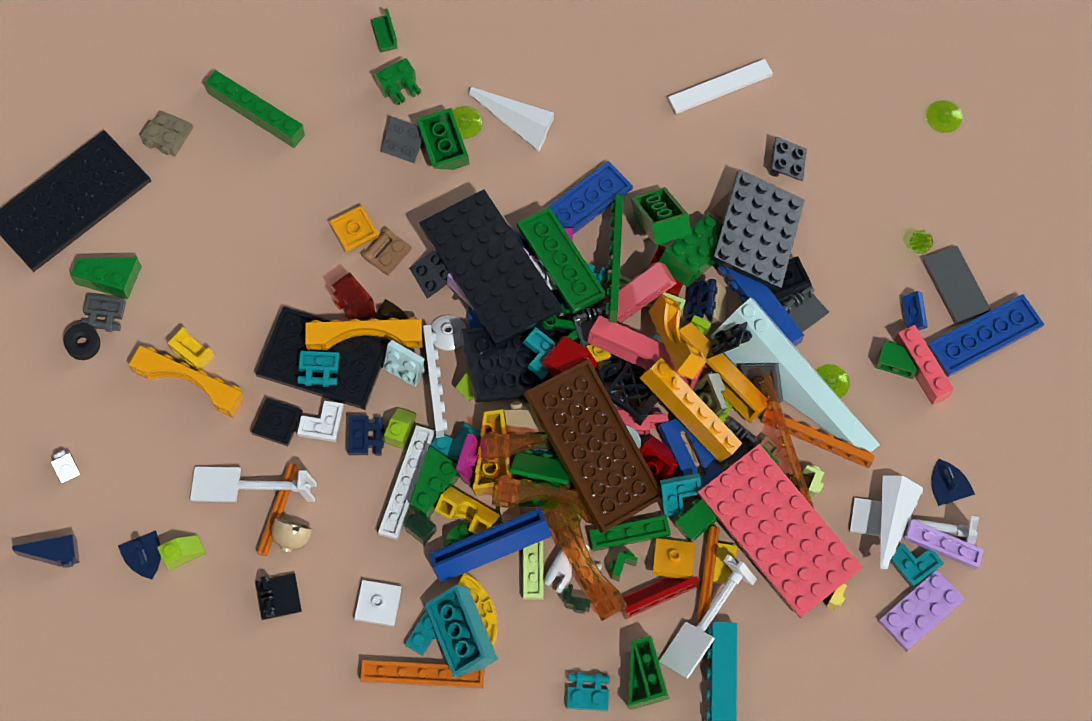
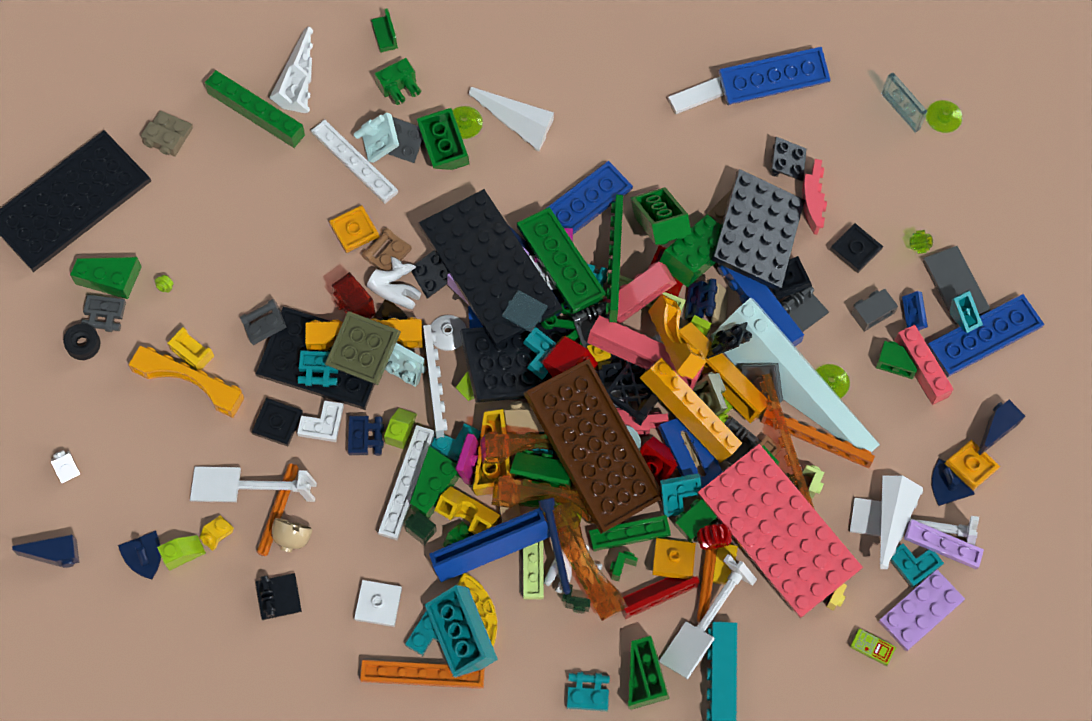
(164, 283): none -> lime plate
(215, 532): none -> yellow bracket
(265, 326): none -> dark grey plate
(292, 87): none -> white wedge
(354, 161): none -> white tile
(363, 348): none -> olive plate
(378, 136): none -> light aqua plate
(396, 293): none -> white piece
(524, 311): none -> clear light blue piece
(548, 506): none -> dark blue piece
(714, 536): none -> red gear
(774, 75): none -> blue plate
(814, 199): none -> coral slope
(856, 248): none -> black plate
(873, 647): none -> lime tile
(874, 309): none -> dark grey brick
(904, 102): none -> clear light blue tile
(965, 312): none -> teal slope
(970, 466): none -> light orange plate
(1002, 421): none -> dark blue slope

